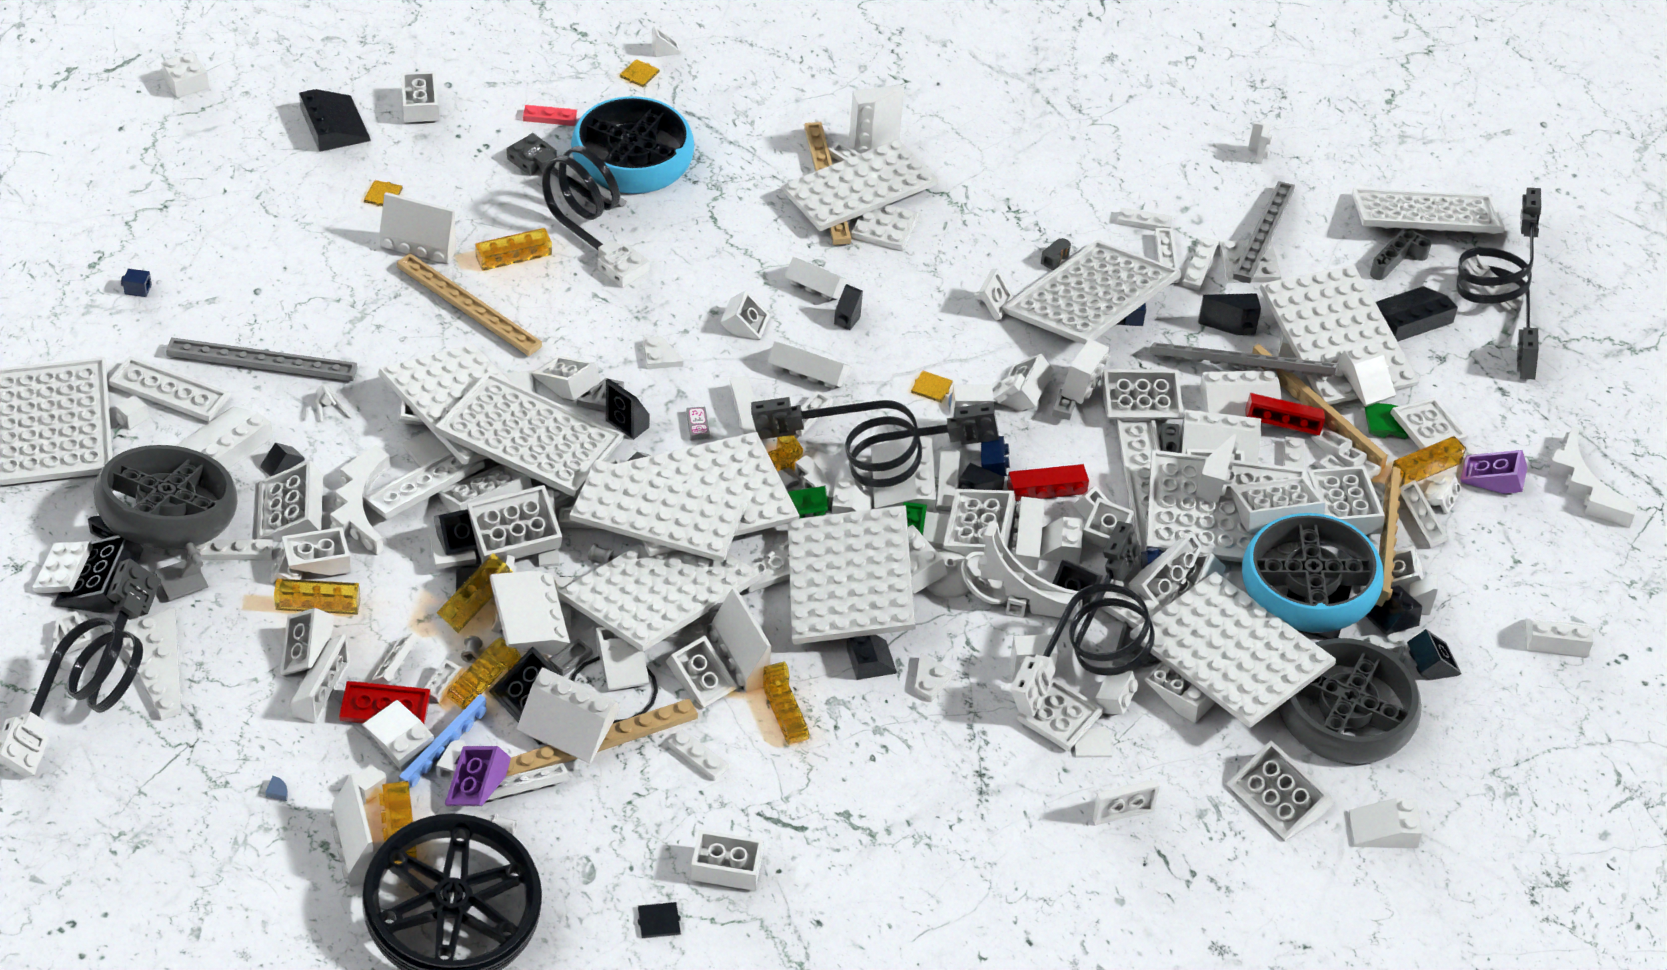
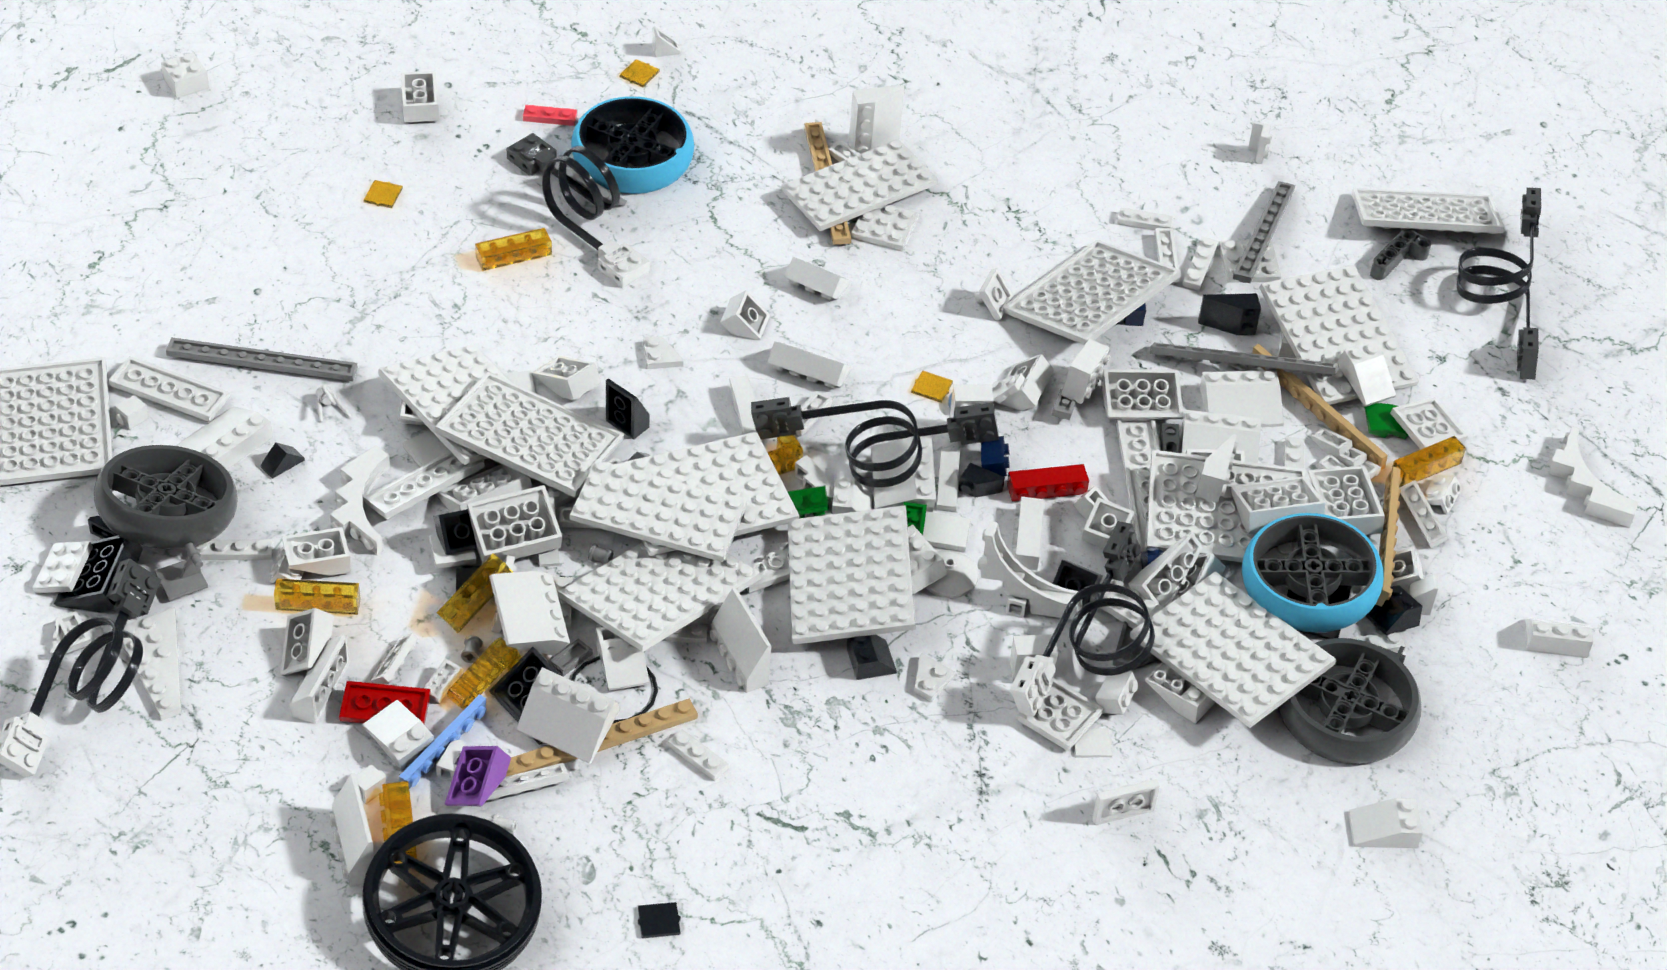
(136, 282): dark blue brick -> none
(277, 789): sand blue tile -> none
(290, 502): white slope -> none
(332, 119): black slope -> none
(418, 228): white slope -> none
(469, 304): tan plate -> none
(597, 396): light grey wing -> none
(697, 423): tile -> none
(701, 672): white slope -> none
(727, 860): white brick -> none
(783, 703): clear yellow beam -> none
(788, 477): light grey tile -> none
(849, 307): black slope -> none
(971, 515): white slope -> none
(984, 589): white dish -> none
(1055, 253): dark grey leg -> none
(1062, 540): white slope -> none
(1280, 791): white slope -> none
(1285, 414): red brick -> none
(1417, 312): black slope -> none
(1432, 656): black slope -> none
(1484, 271): white piece -> none
(1496, 471): medium lavender slope -> none

